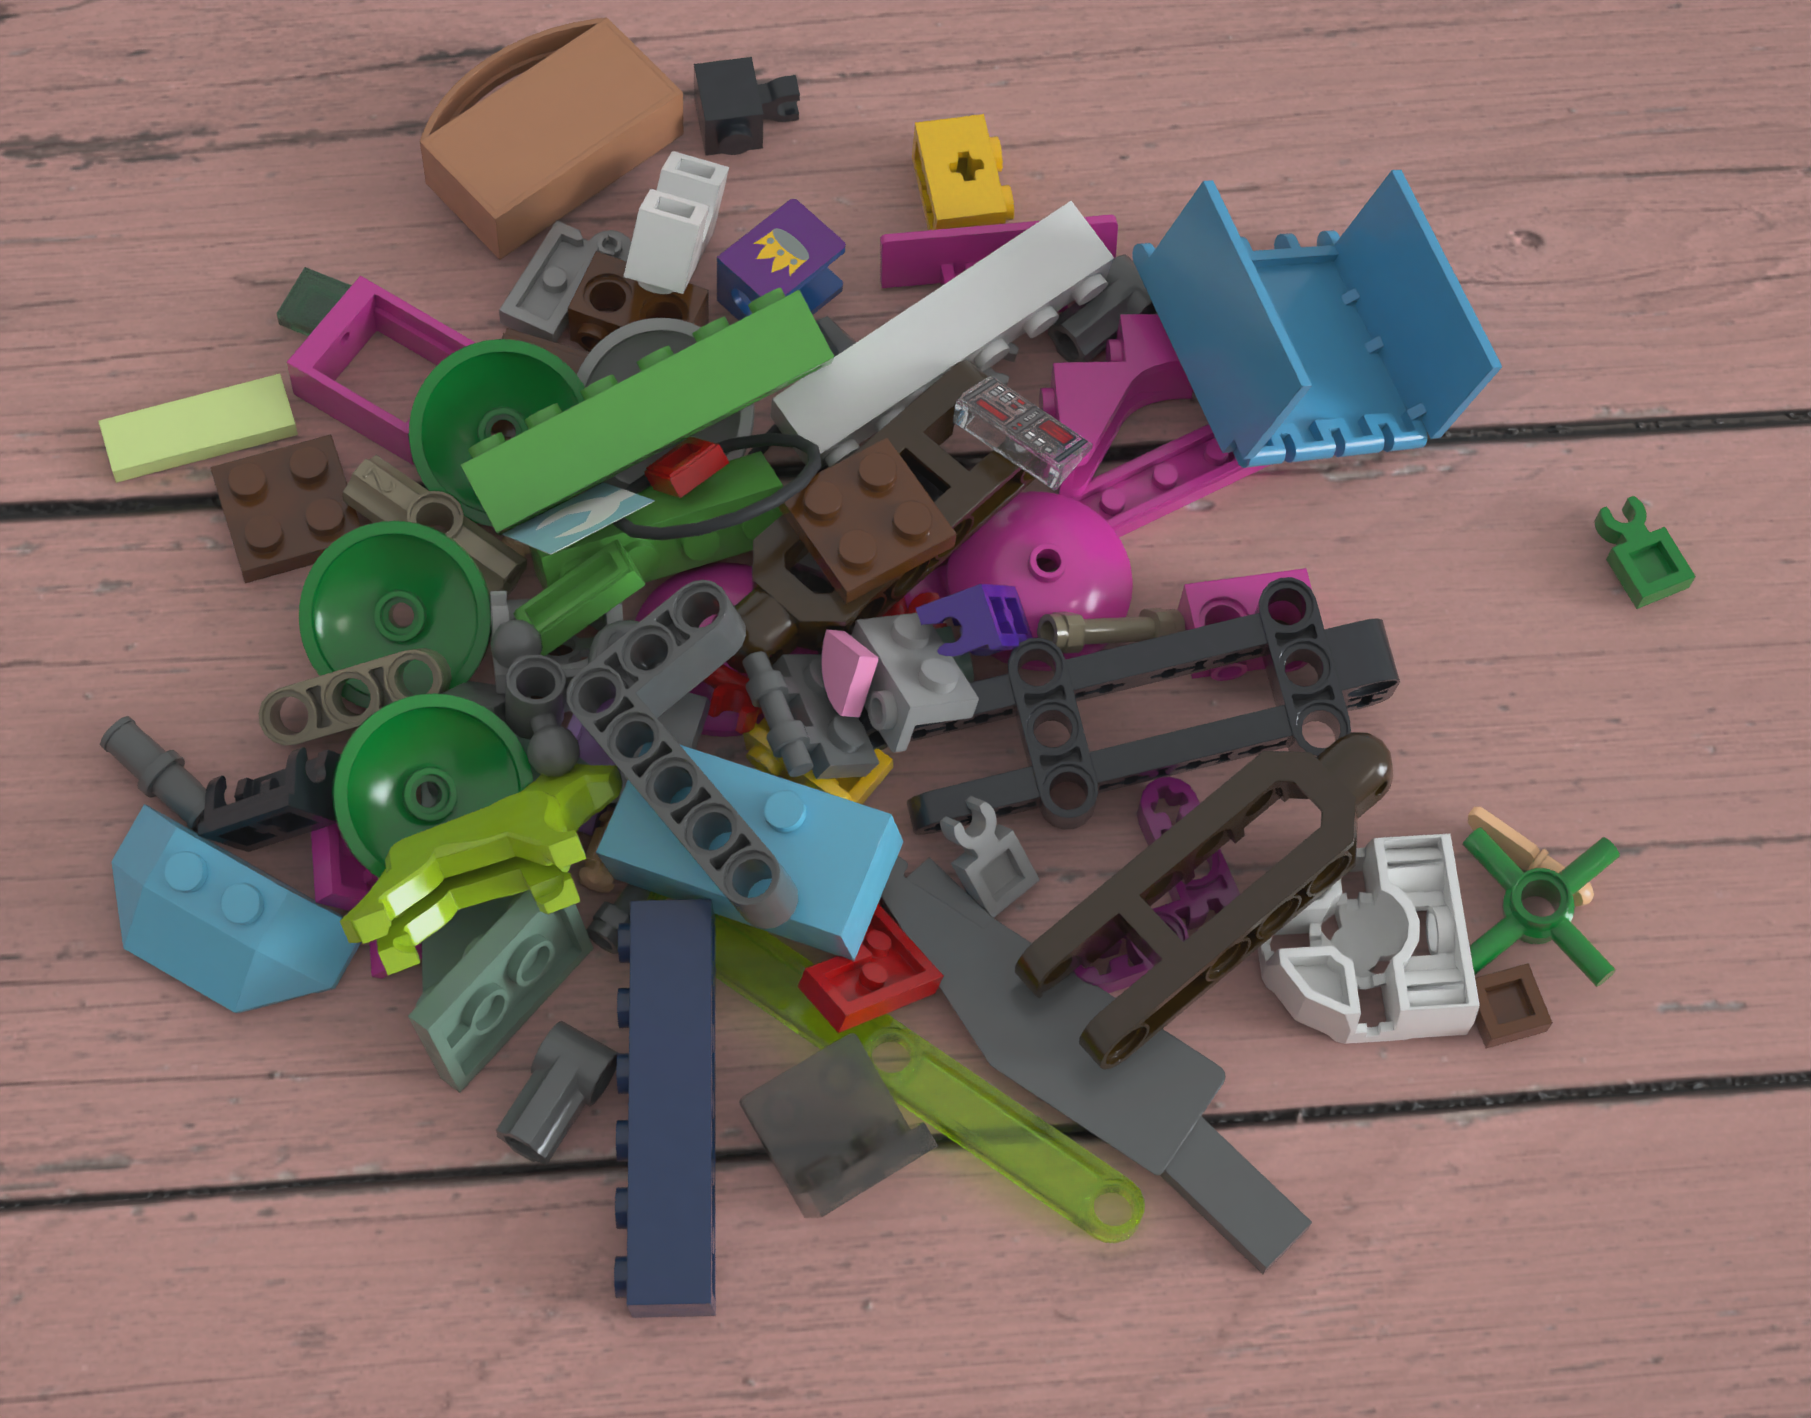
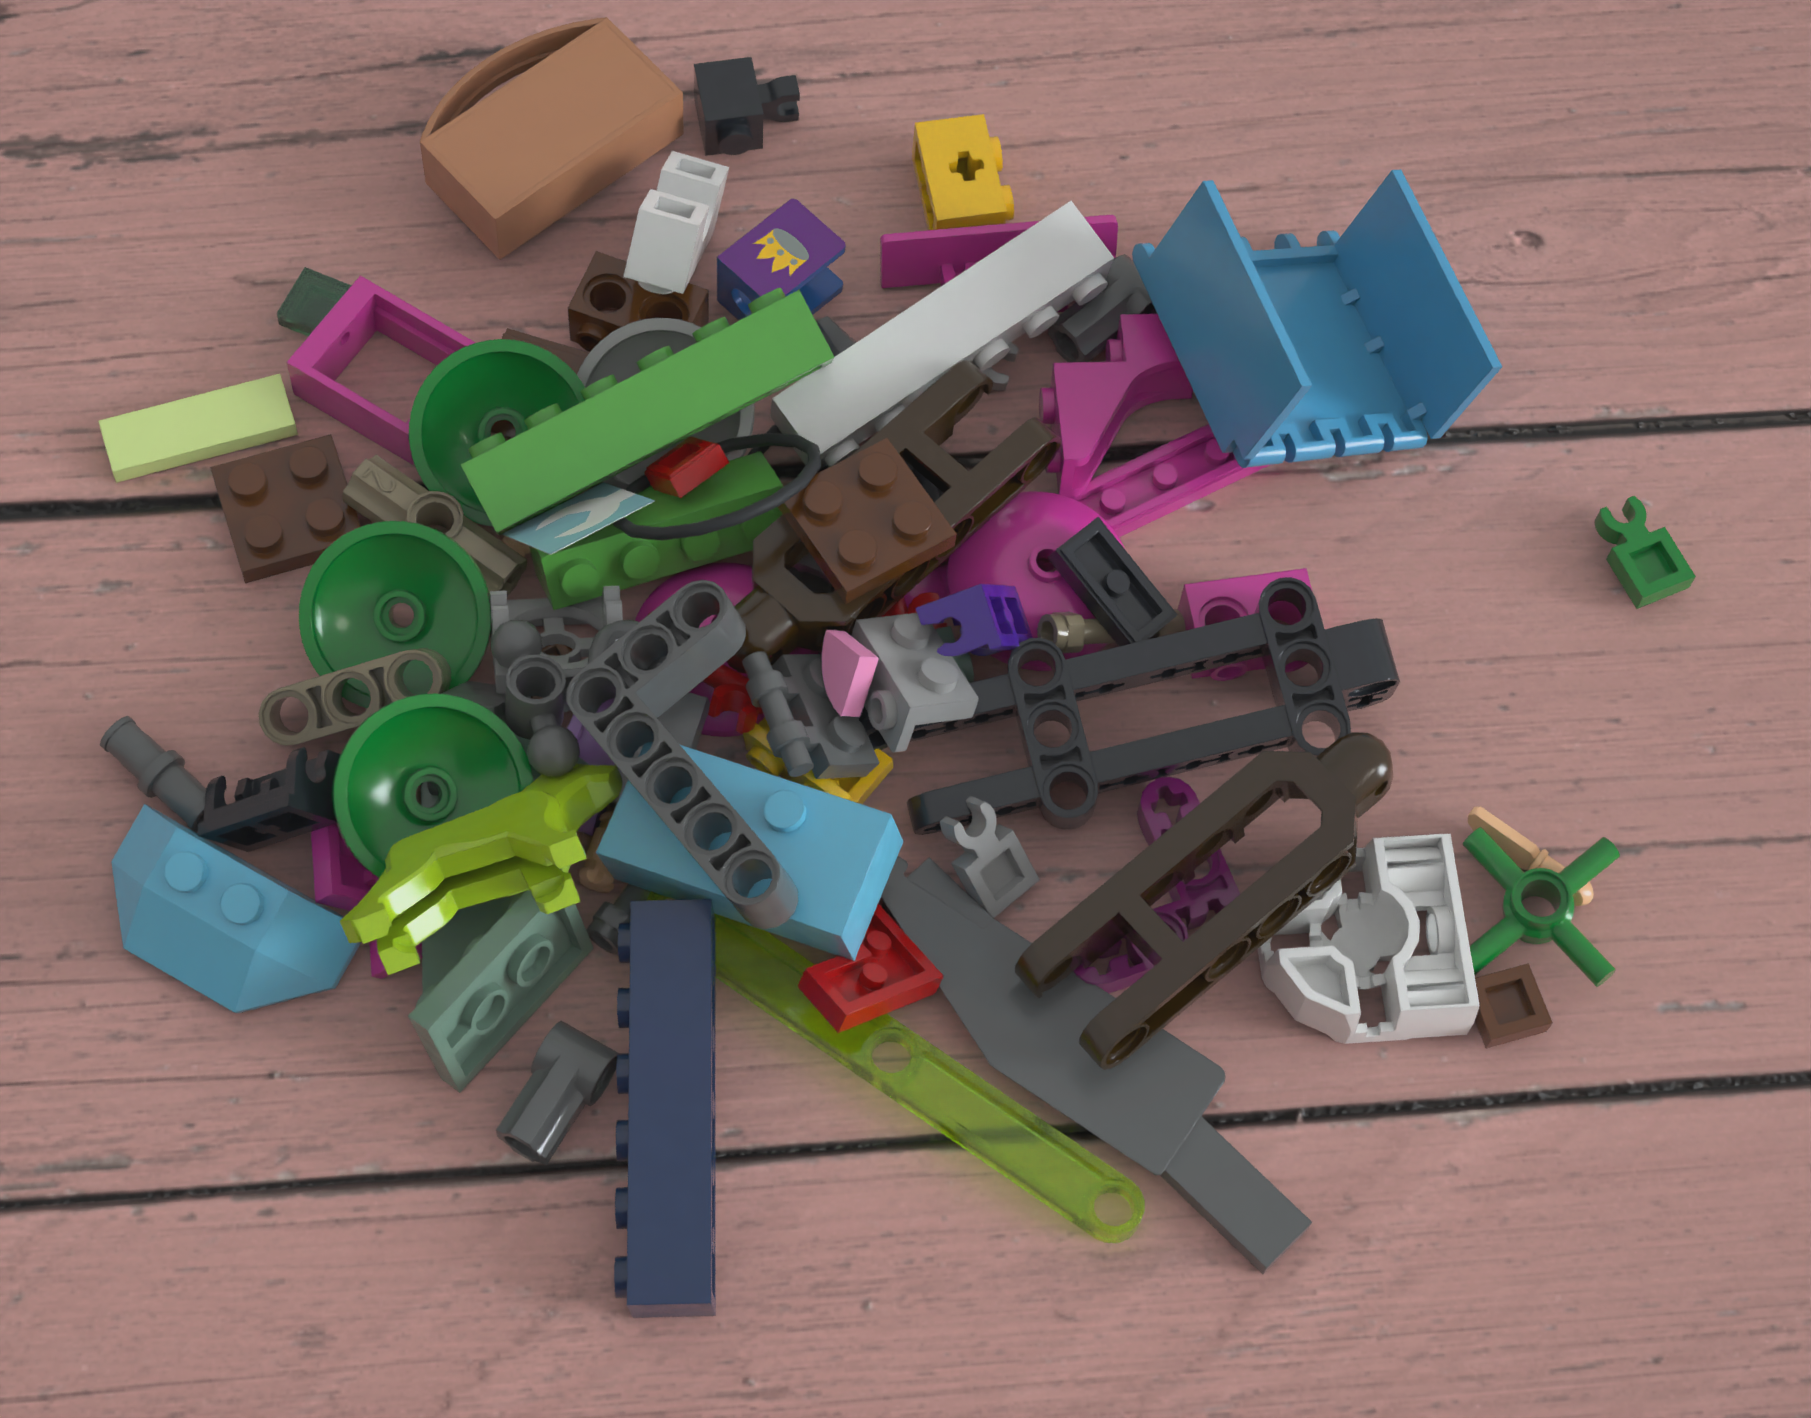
(550, 280): light grey hinge -> none
(582, 596): bright green tile -> none
(833, 1127): clear smoke bracket -> none
(1020, 431): clear slope -> none
(1112, 585): none -> black plate

